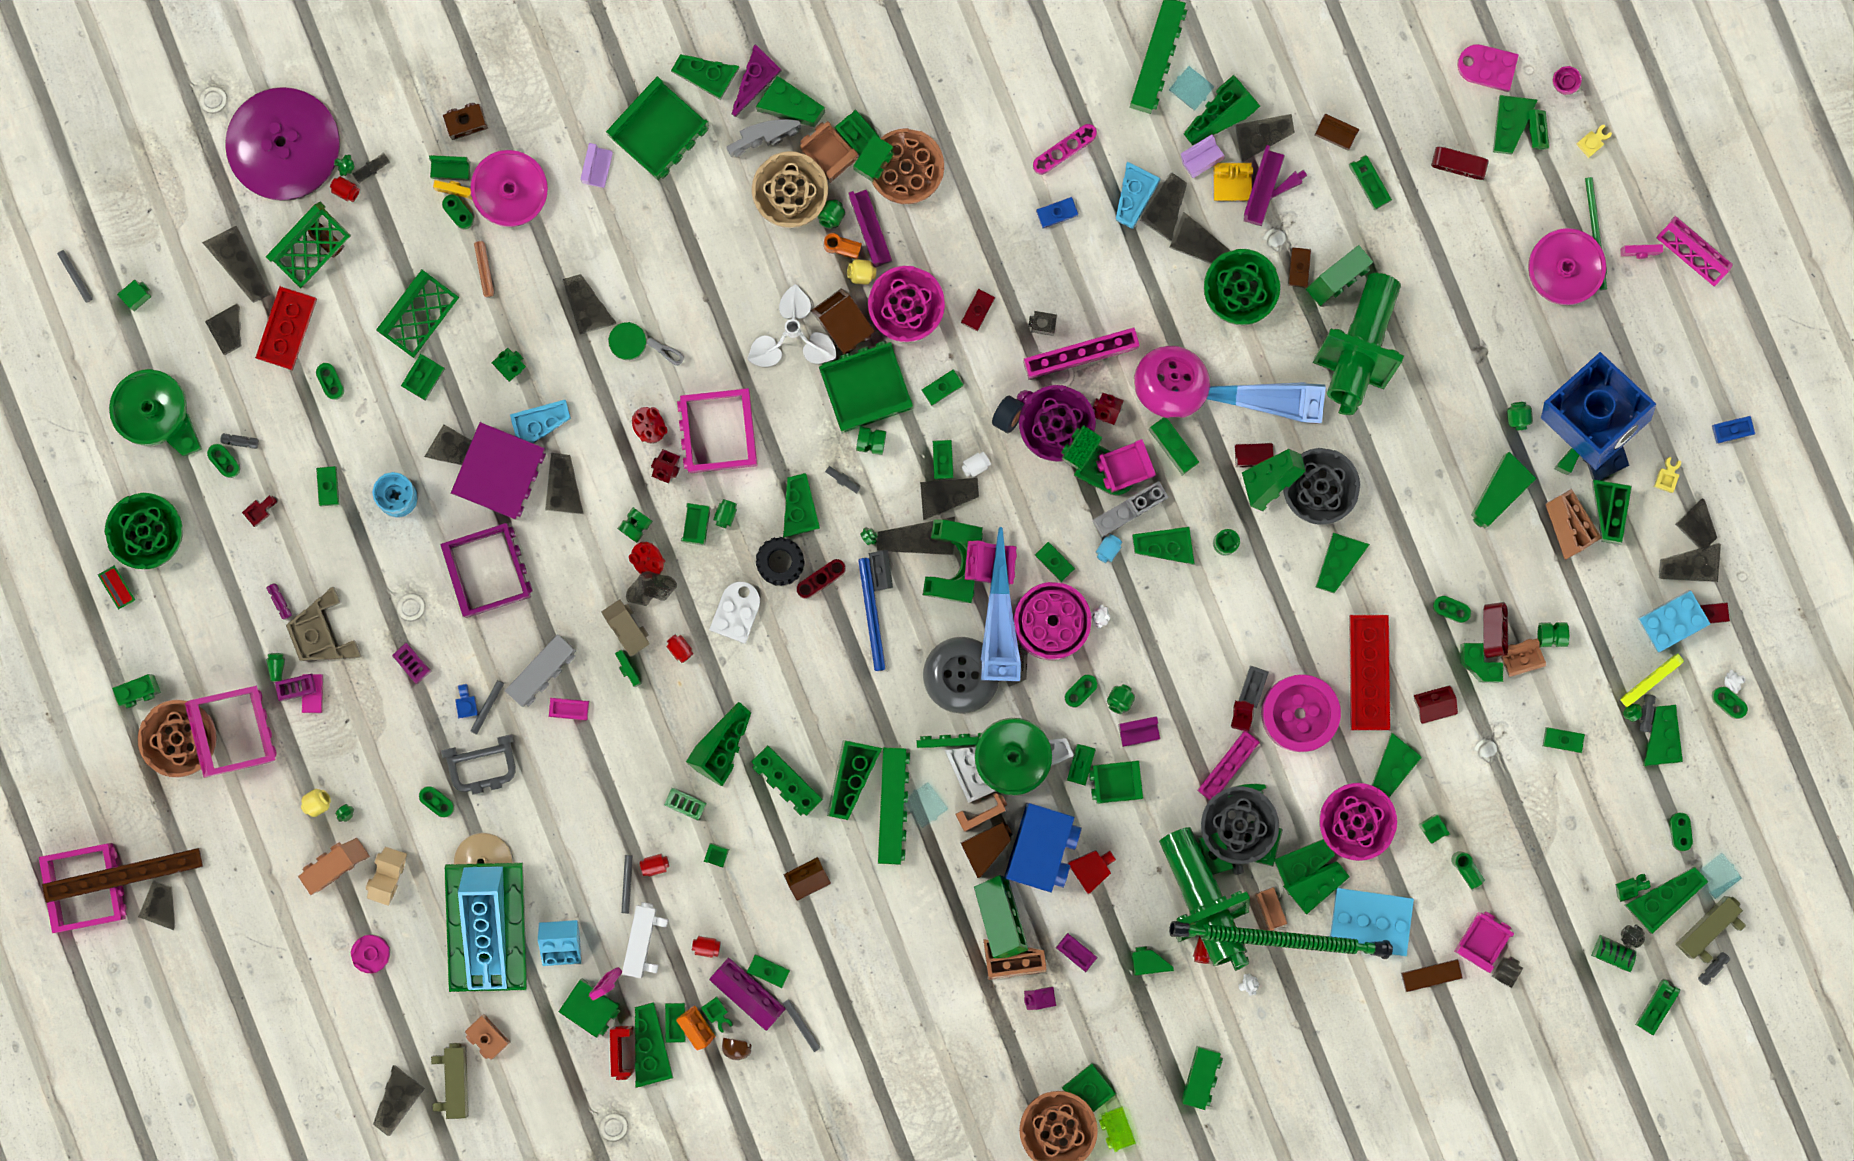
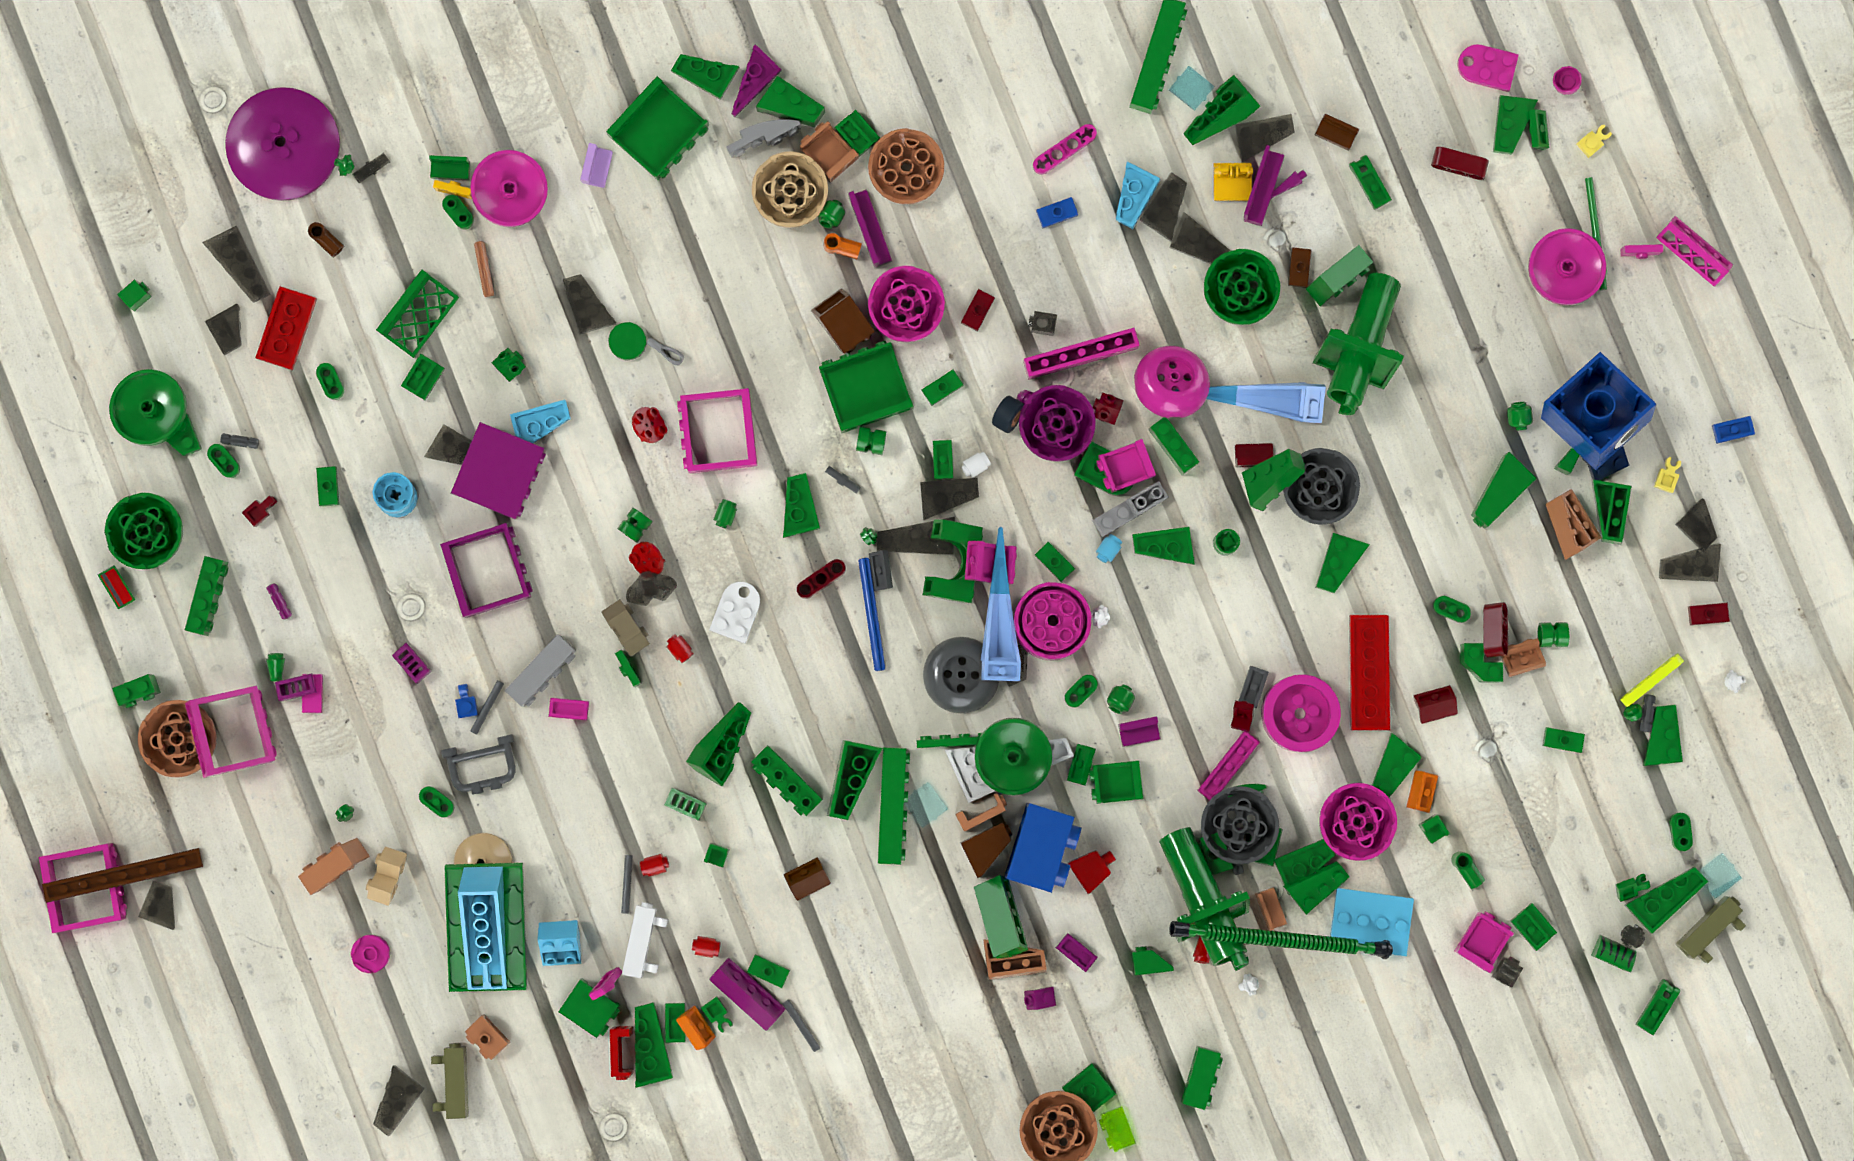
(74, 275): dark grey bar -> none
(206, 596): none -> green brick
(294, 236): green fence -> none
(312, 636): dark tan wing -> none
(315, 802): light yellow head -> none
(344, 189): red brick -> none
(475, 124): reddish brown brick -> none
(562, 486): clear smoke wing -> none
(665, 470): dark red brick -> none
(696, 524): green panel -> none
(735, 1049): reddish brown hair -> none
(770, 547): black tyre -> none
(793, 305): white plant -> none
(861, 271): light yellow head -> none
(873, 158): green brick -> none
(1082, 447): green brick -> none
(1202, 156): lavender panel -> none
(1422, 791): none -> orange slope
(1431, 975): reddish brown tile -> none
(1533, 926): none -> green plate
(1674, 621): medium azure brick -> none
(1714, 968): dark grey axle -> none
(1729, 701): green plate -> none

